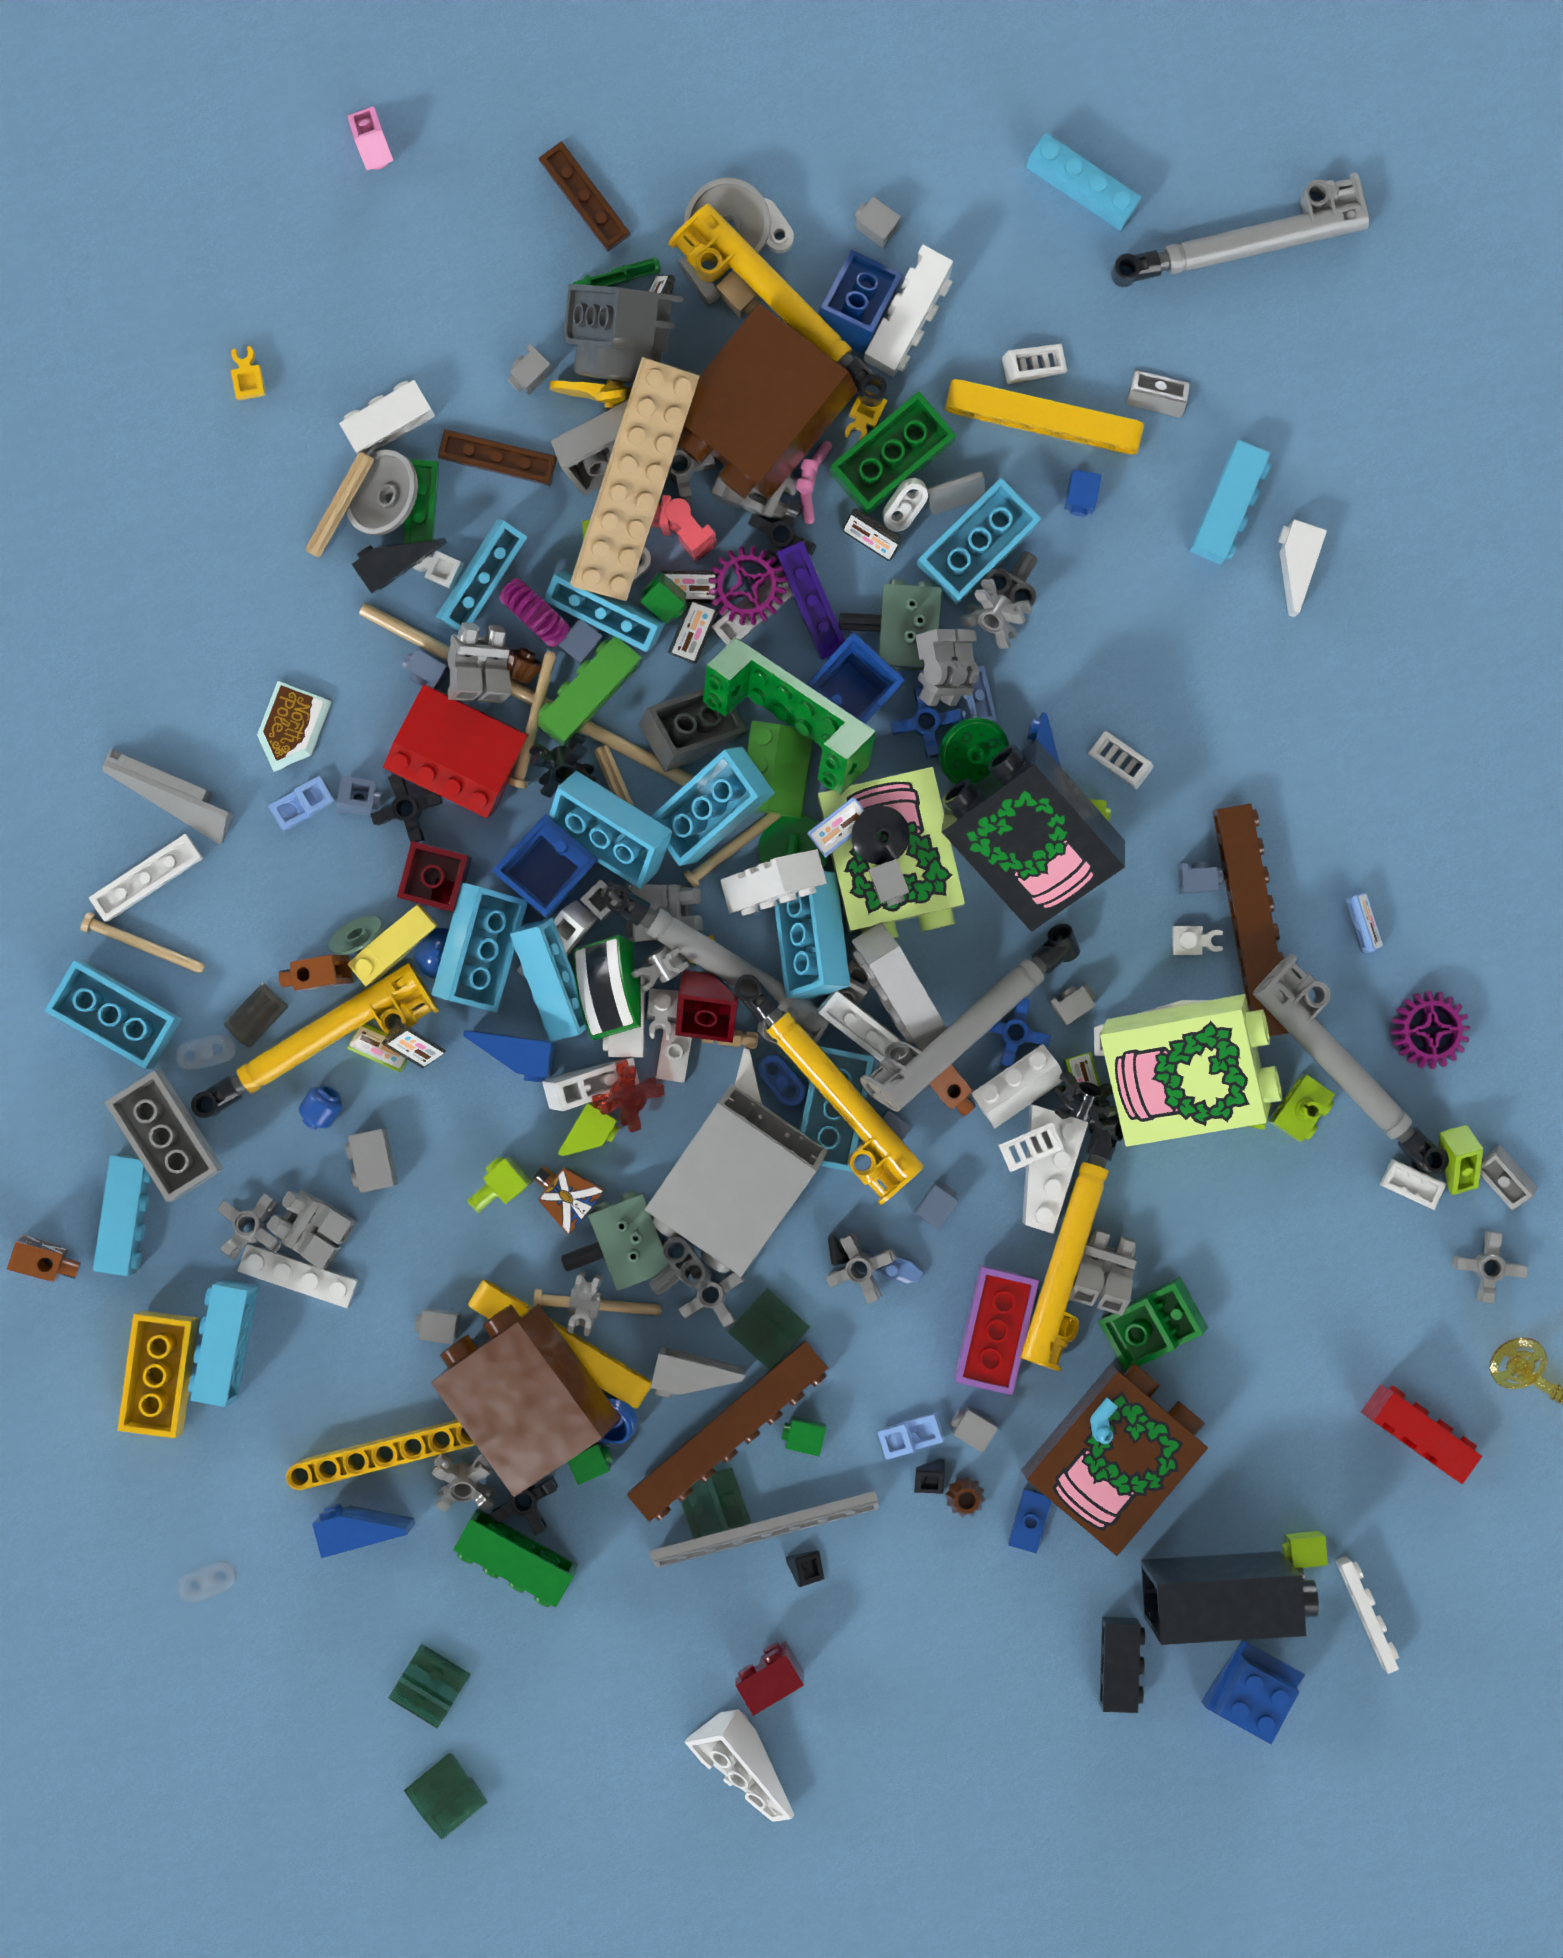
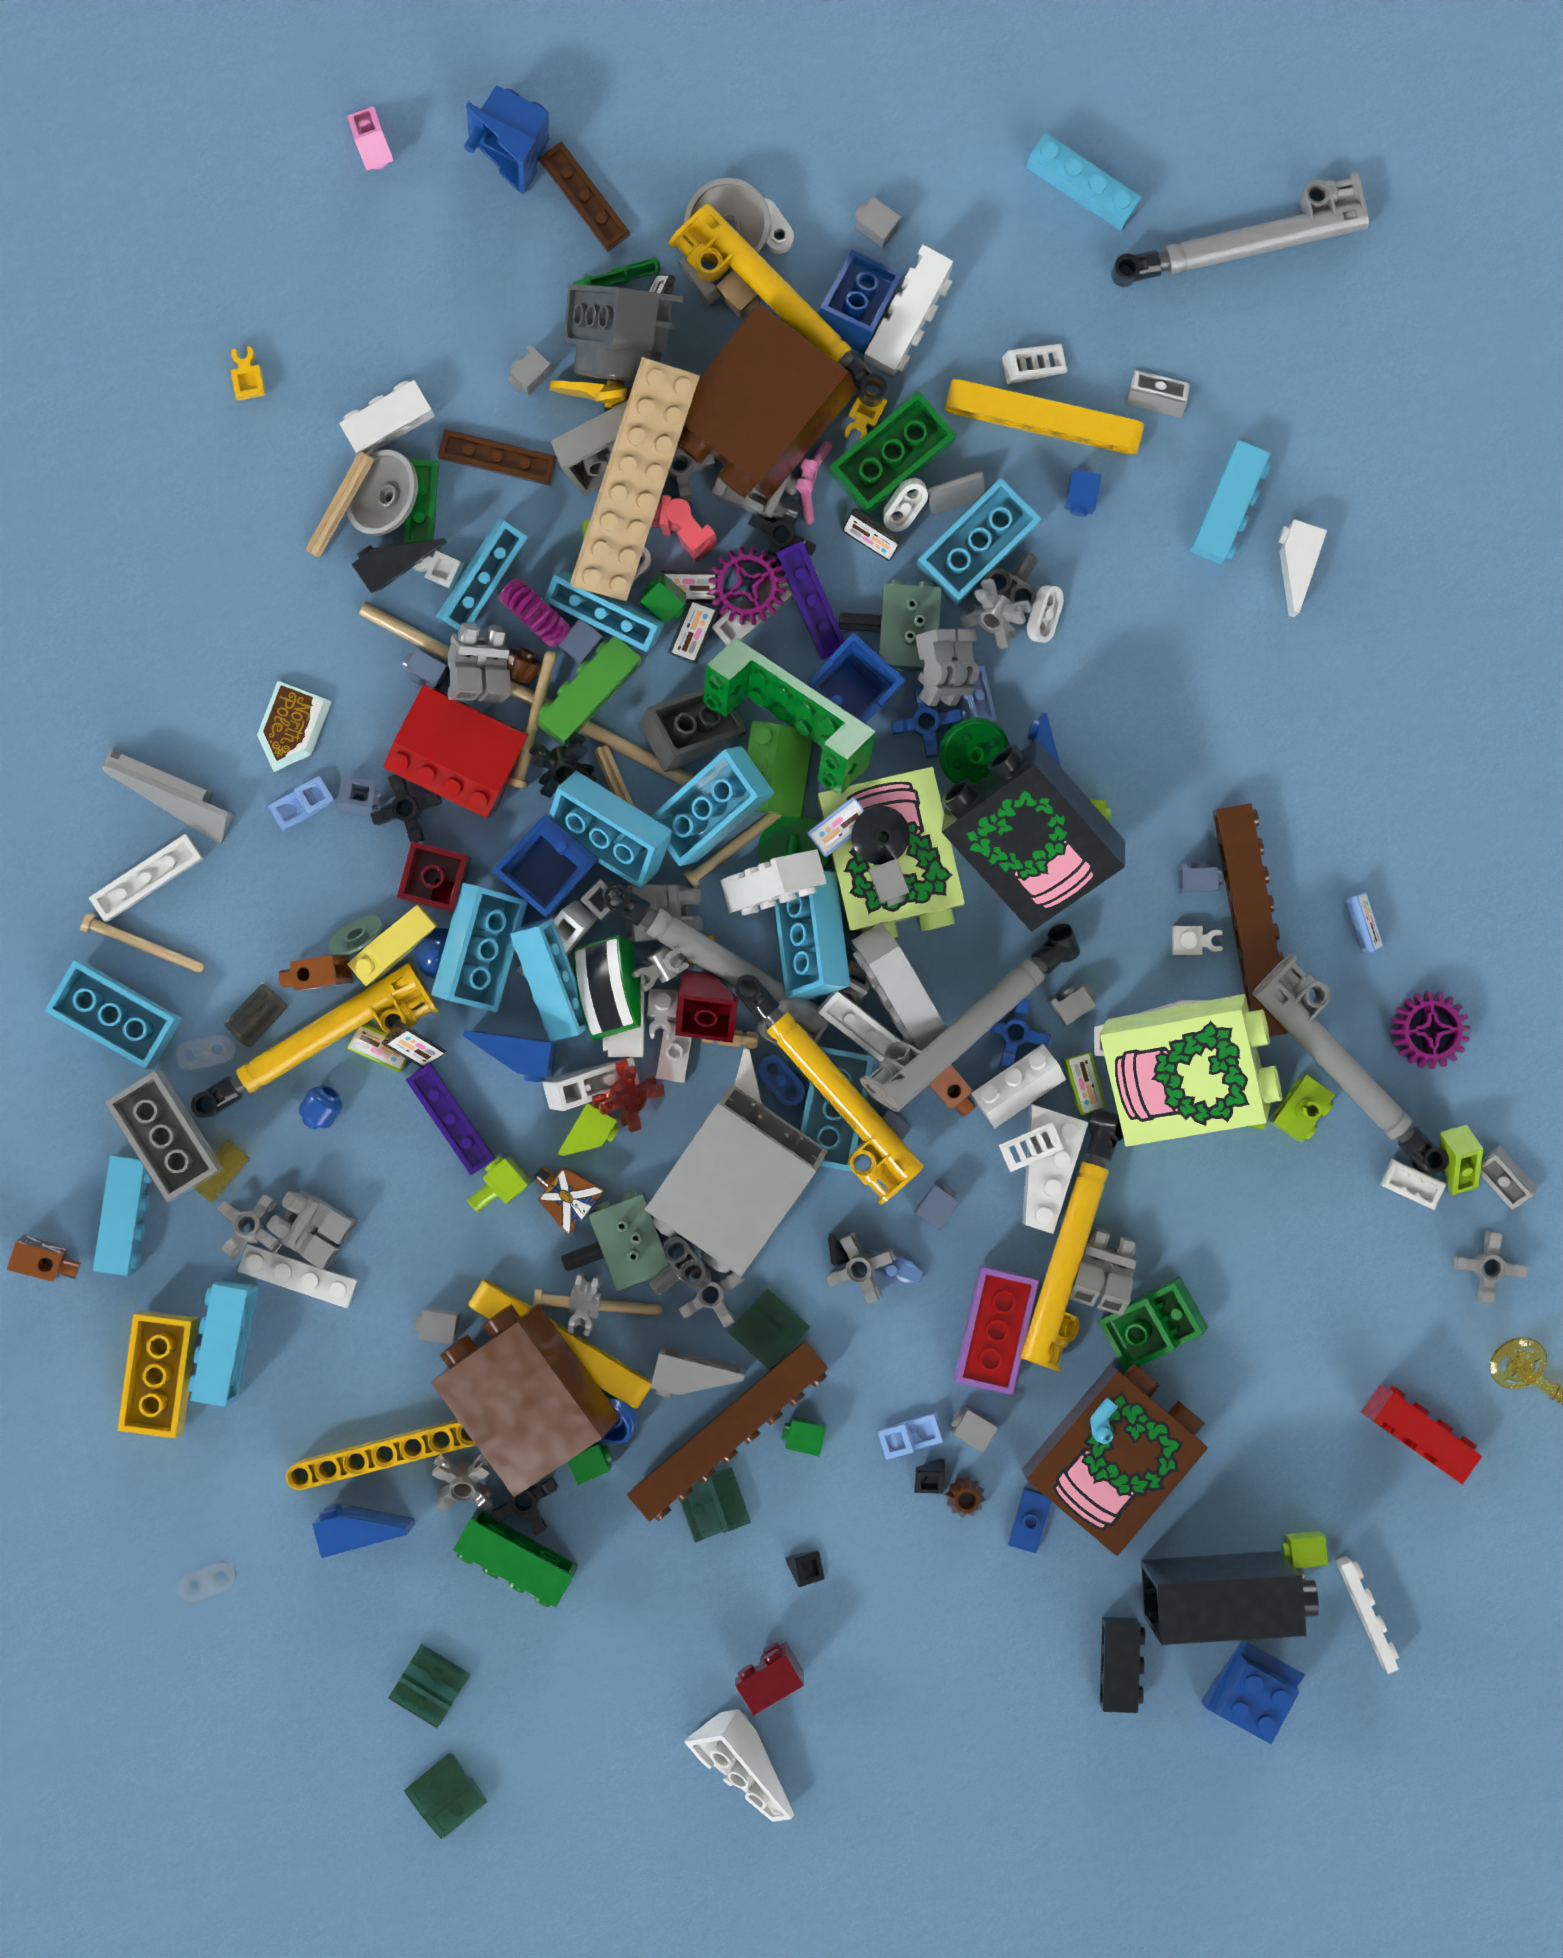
(232, 1161): none -> clear yellow plate
(371, 1160): light grey brick -> none
(450, 1119): none -> dark purple plate
(509, 134): none -> blue piece
(764, 1529): light grey tile -> none
(1045, 613): none -> white plate
(1085, 1101): black pin -> none
(1142, 773): white slope -> none

